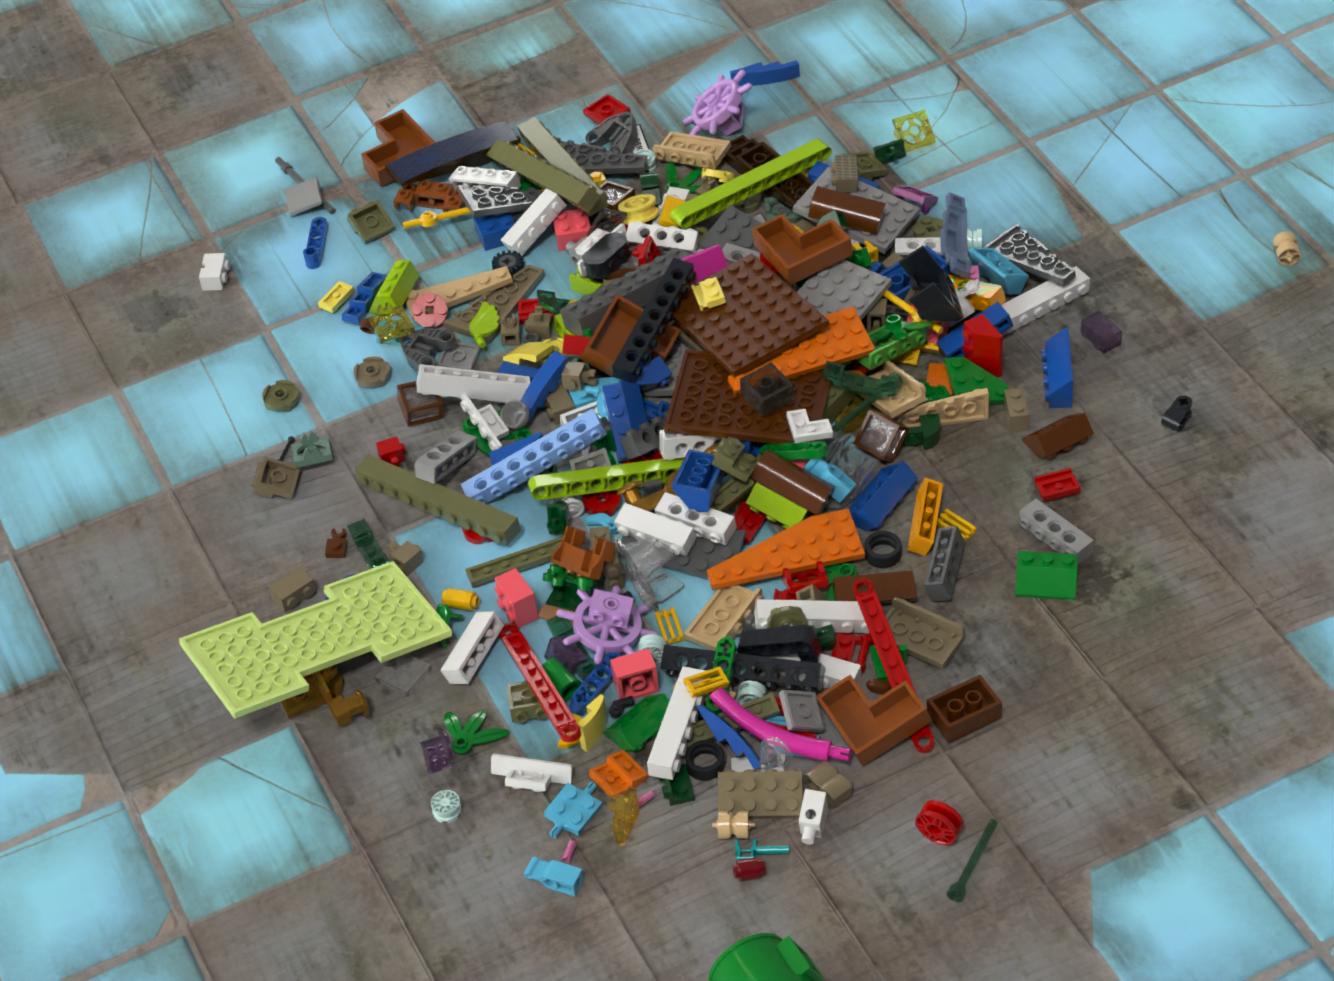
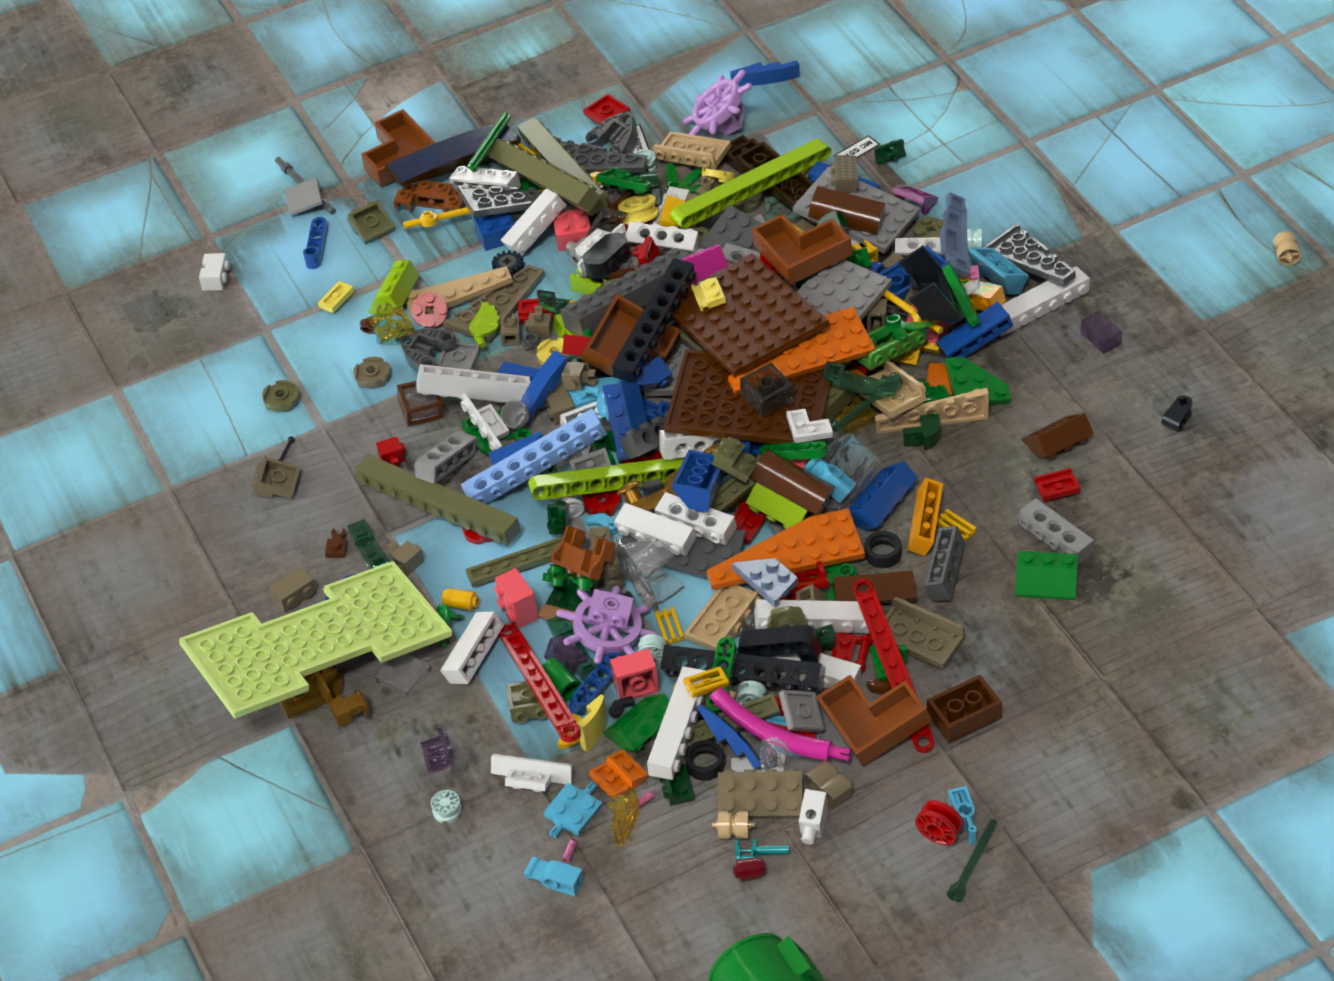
(311, 454): sand green piece -> none
(362, 301): blue slope -> none
(468, 734): green plant -> none
(489, 141): none -> green axle
(529, 351): light yellow slope -> none
(623, 180): none -> green plate
(767, 577): none -> wing
(860, 147): none -> sticker
(868, 165): olive plate -> none
(881, 435): piece -> none
(925, 126): clear yellow piece -> none
(961, 295): none -> green beam
(965, 807): none -> medium azure piece
(983, 345): red slope -> none
(1016, 410): dark tan brick -> none
(1058, 370): blue slope -> none

